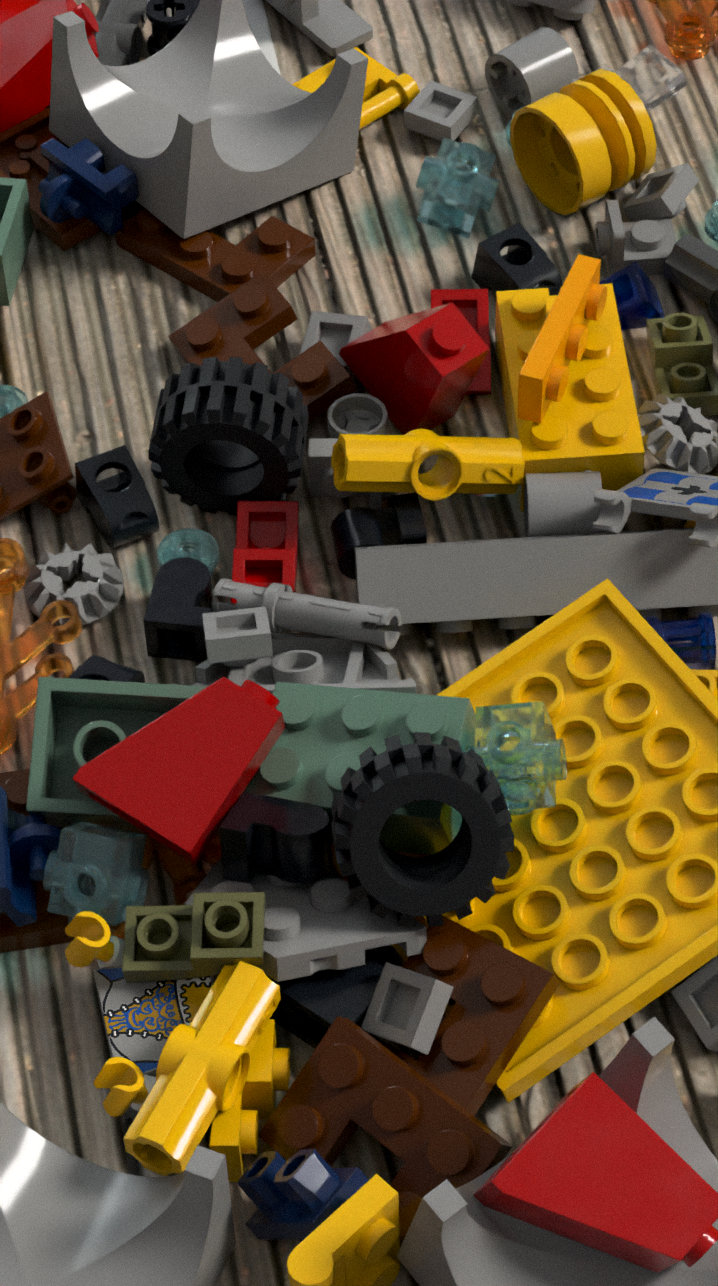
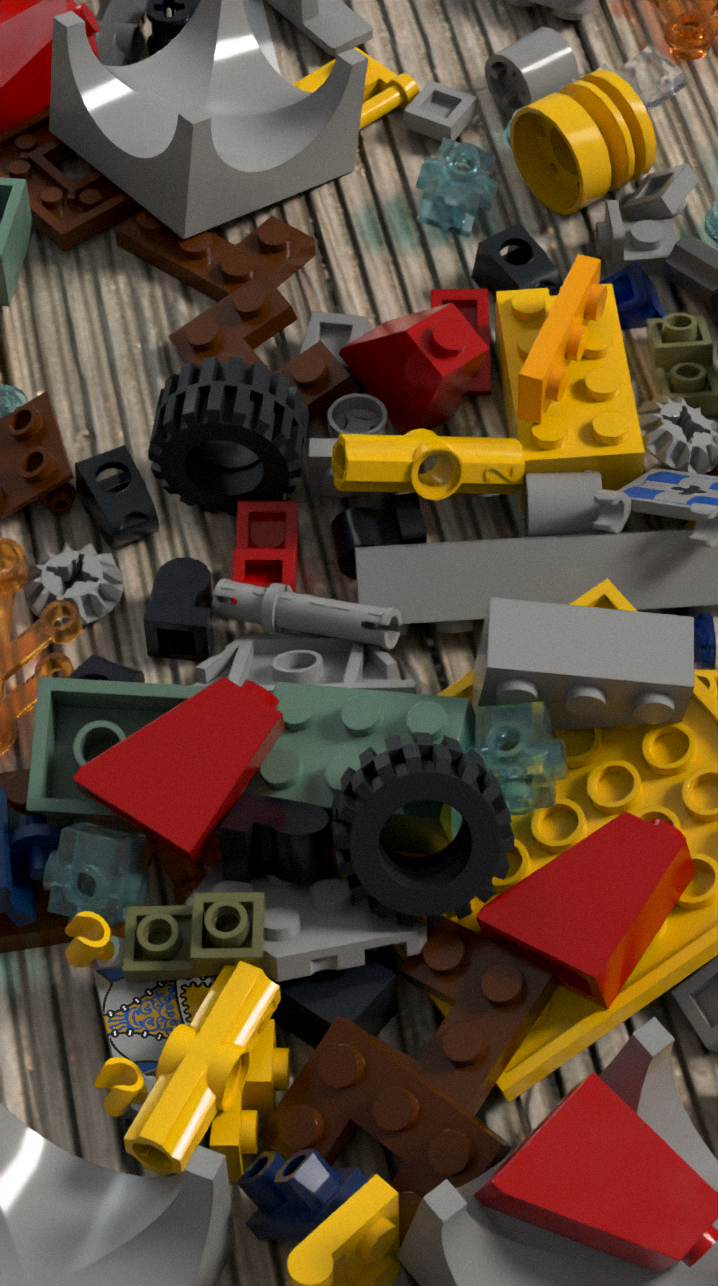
(80, 189): dark blue hips -> none
(191, 544): clear light blue plate -> none
(237, 636): light grey plate -> none
(407, 1008): light grey plate -> none
(585, 663): none -> light grey wedge
(595, 905): none -> red slope

